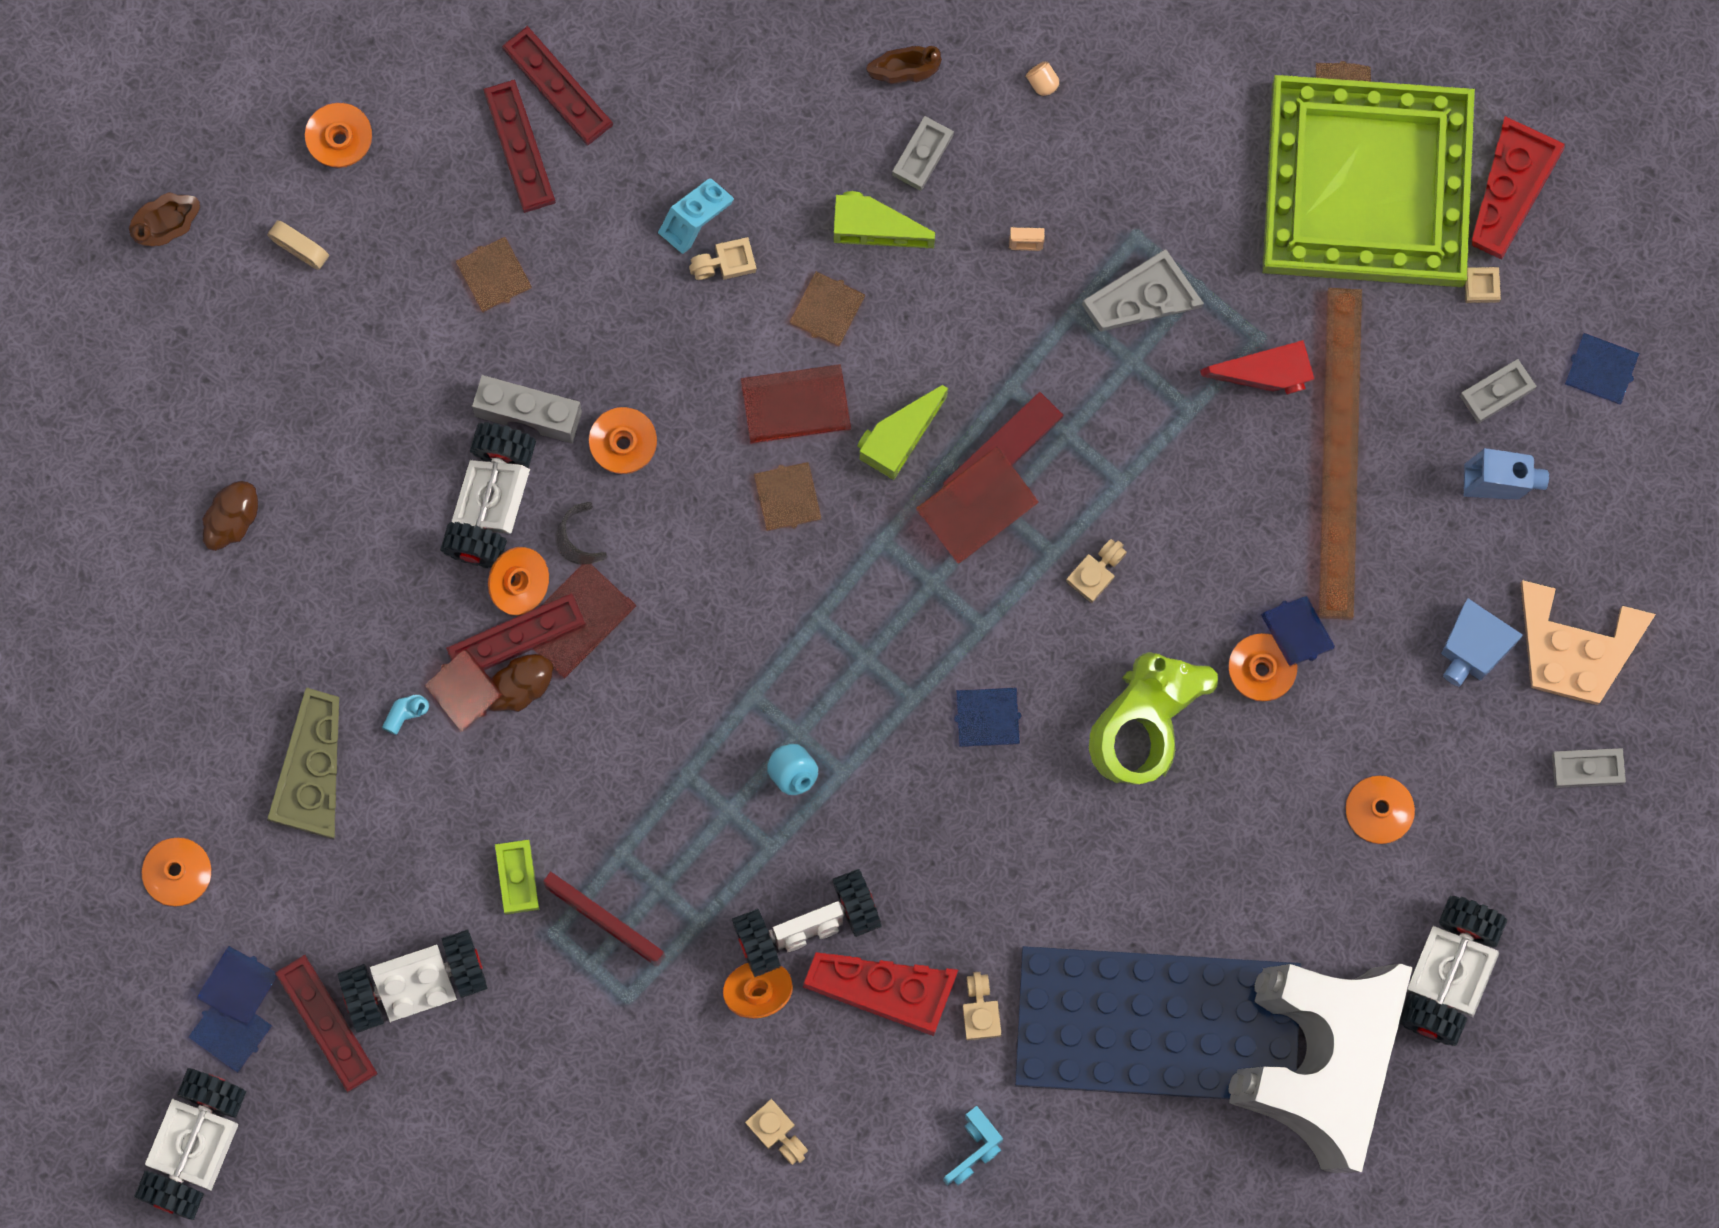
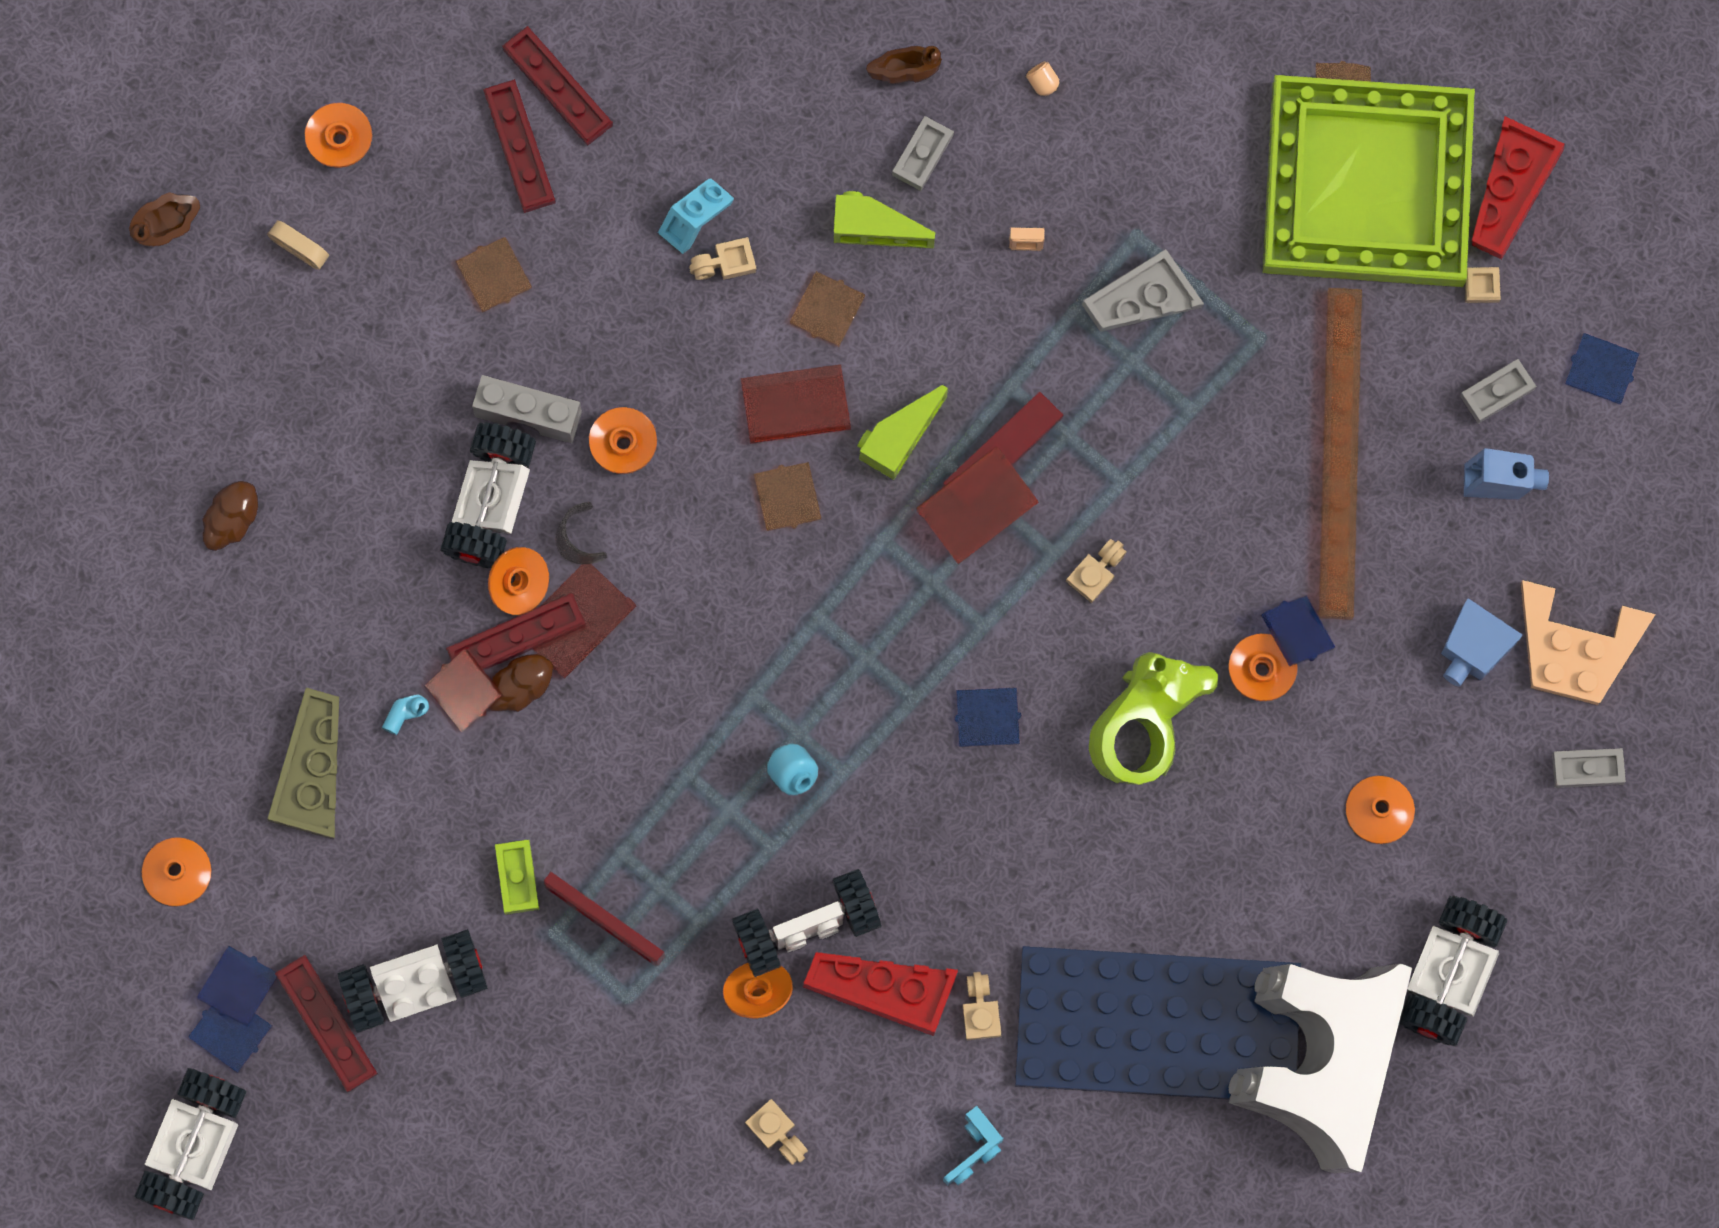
(1270, 370): red slope -> none

